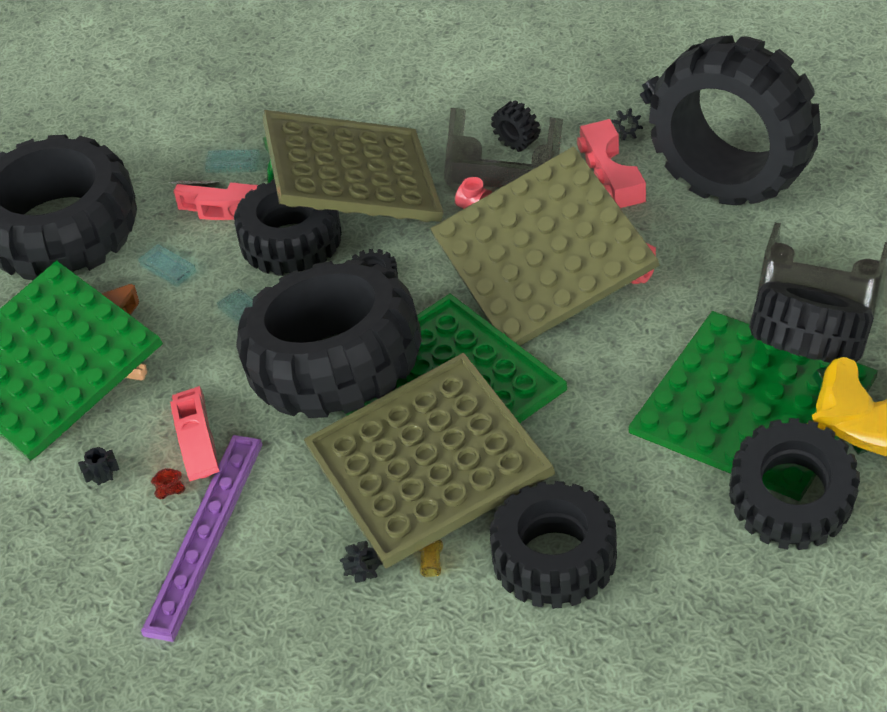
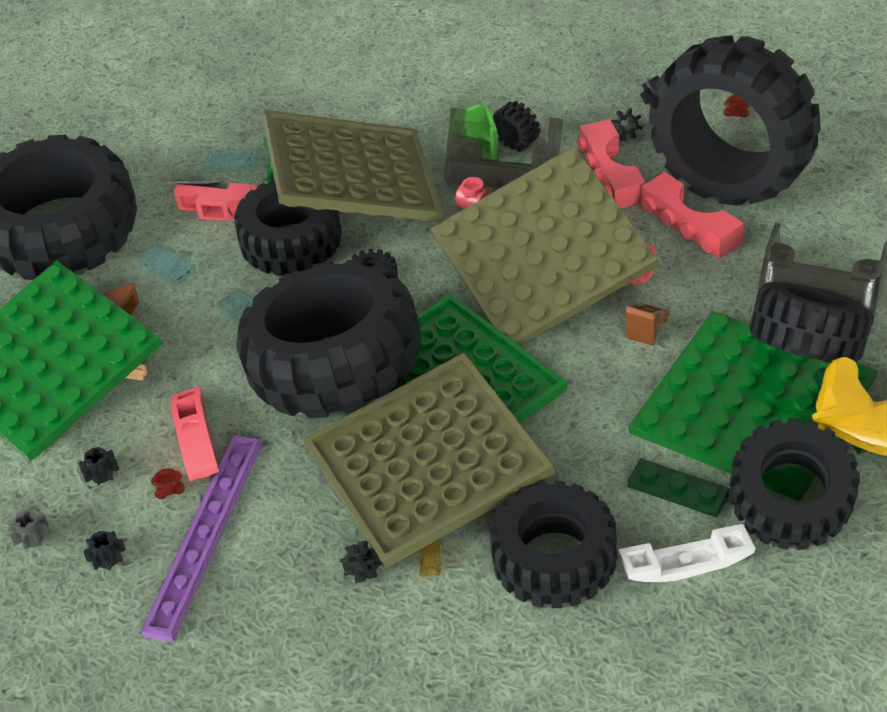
(29, 529): none -> flat silver gear
(104, 550): none -> black gear
(481, 126): none -> bright green slope
(644, 322): none -> dark orange slope
(678, 487): none -> dark green plate
(686, 560): none -> white slope
(713, 231): none -> coral arch
(736, 107): none -> clear red plate

